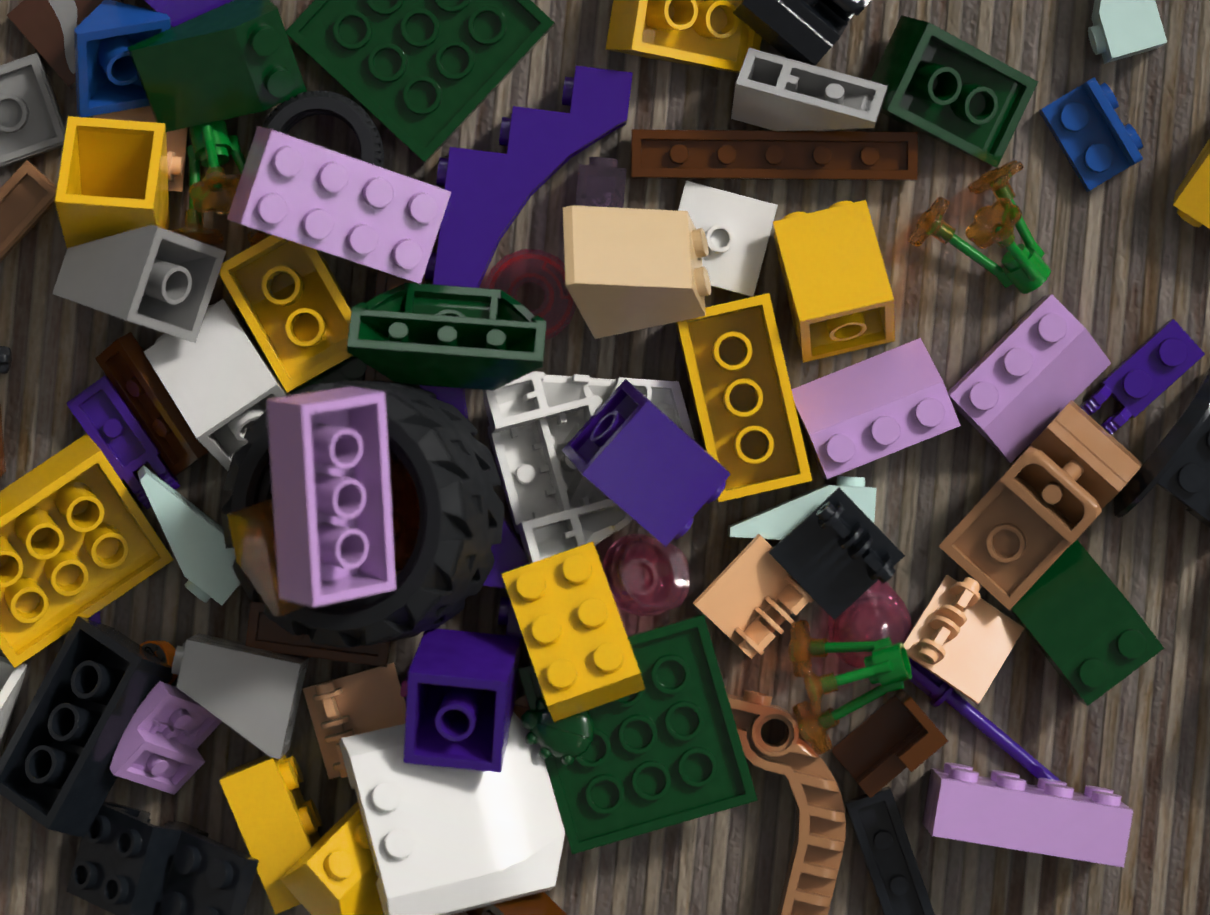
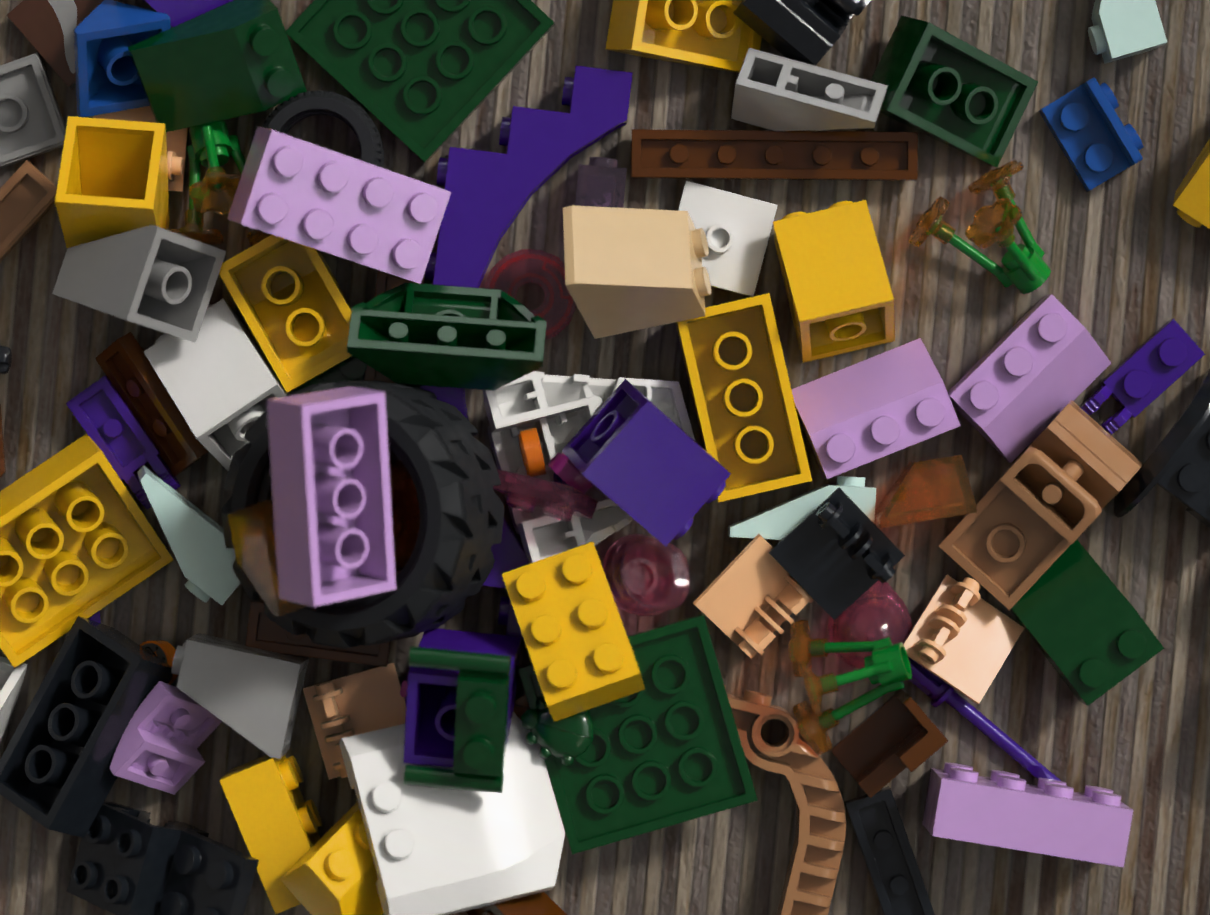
(478, 721): none -> dark green plate
(531, 452): none -> orange tile
(557, 499): none -> clear pink plate
(567, 474): none -> magenta tile
(927, 492): none -> clear orange slope

